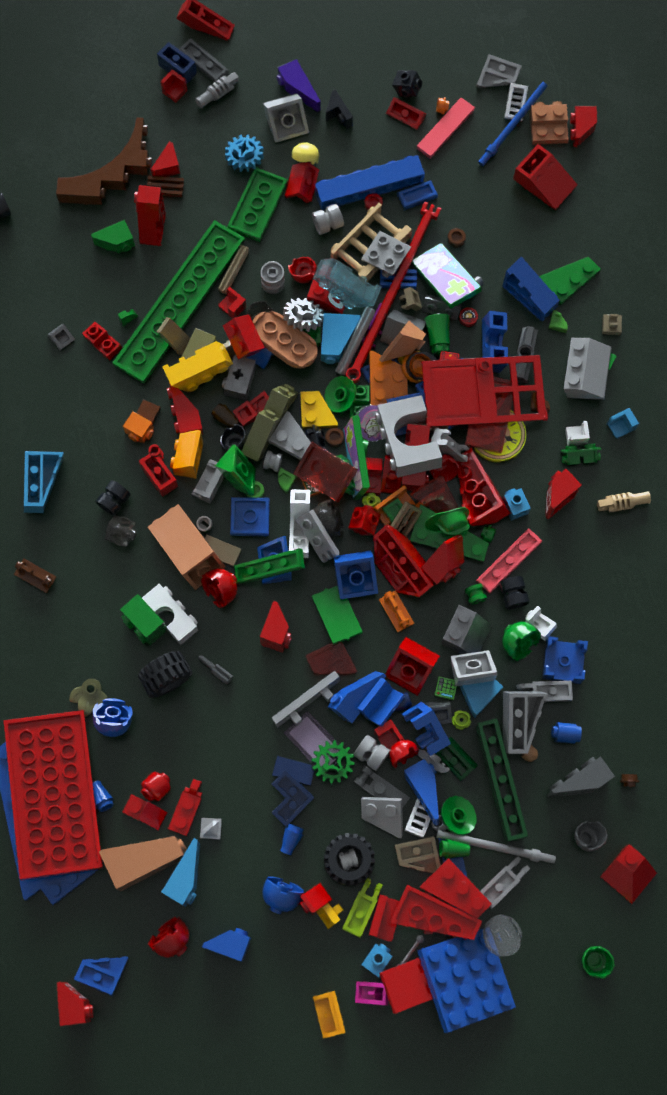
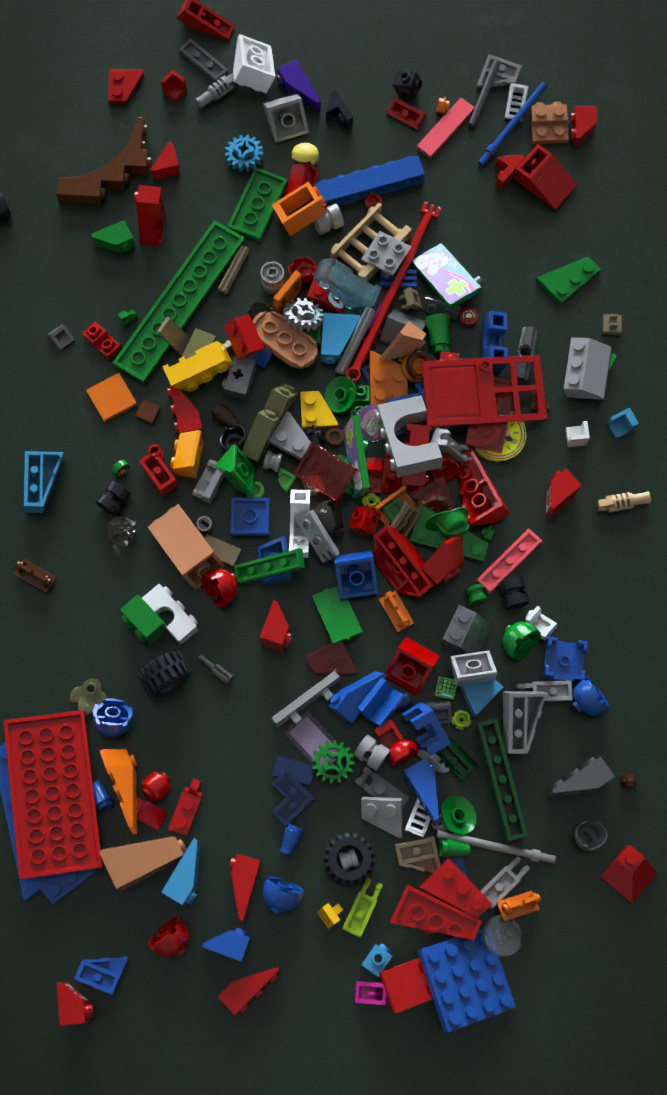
(111, 397): none -> orange tile
(120, 468): none -> green tile
(122, 84): none -> red wing
(123, 774): none -> orange wedge
(138, 428): orange brick -> none
(167, 183): reddish brown tile -> none
(172, 58): dark blue brick -> none
(210, 828): light grey tile -> none
(233, 303): red panel -> none
(243, 877): none -> red slope
(243, 990): none -> red slope
(248, 410): red slope -> none
(253, 64): none -> white slope
(287, 292): none -> orange tile
(303, 216): none -> orange window
(315, 899): red slope -> none
(329, 1014): light orange hinge -> none
(381, 925): red panel -> none
(417, 195): blue tile -> none
(419, 939): light grey hinge -> none
(456, 237): reddish brown tile -> none
(484, 93): none -> dark grey bar
(507, 165): none -> red slope
(516, 503): dark azure brick -> none
(518, 905): none -> orange hinge
(530, 289): blue wedge -> none
(532, 754): medium nougat hinge -> none
(558, 322): bright green tile -> none
(566, 733): blue brick -> none
(573, 454): green hinge -> none
(589, 698): none -> blue cylinder
(598, 962): green hair -> none

